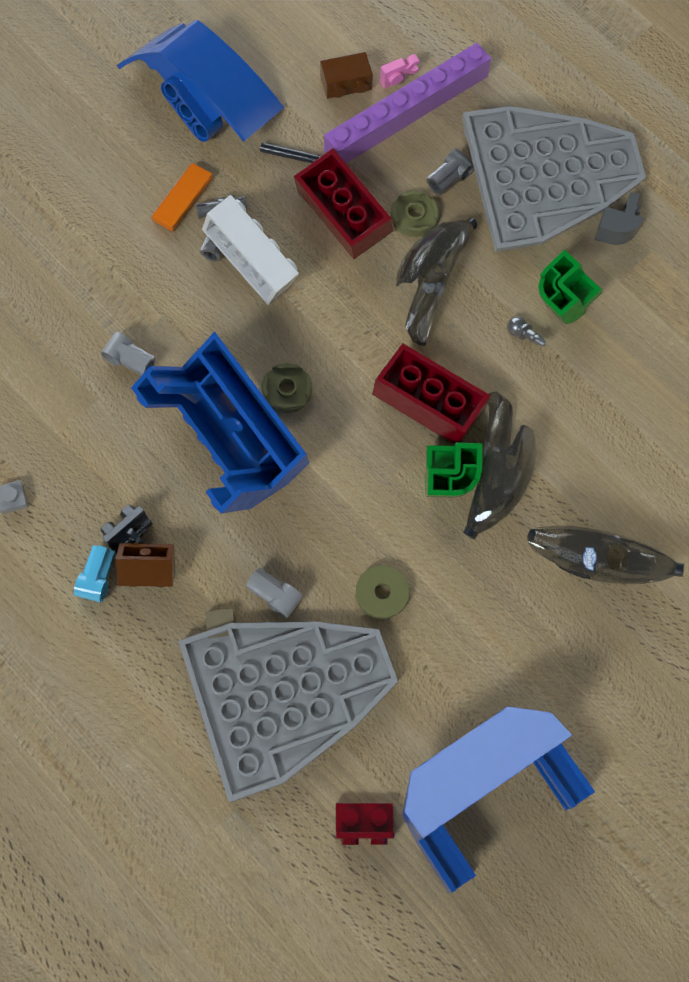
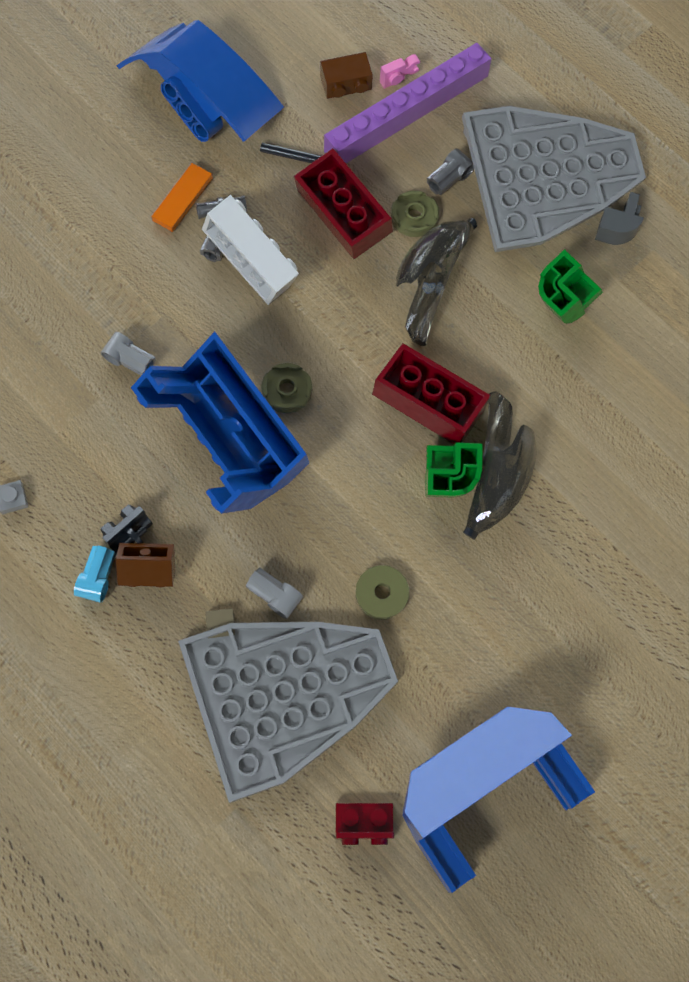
(518, 327): flat silver bar -> none
(602, 555): clear smoke piece -> none

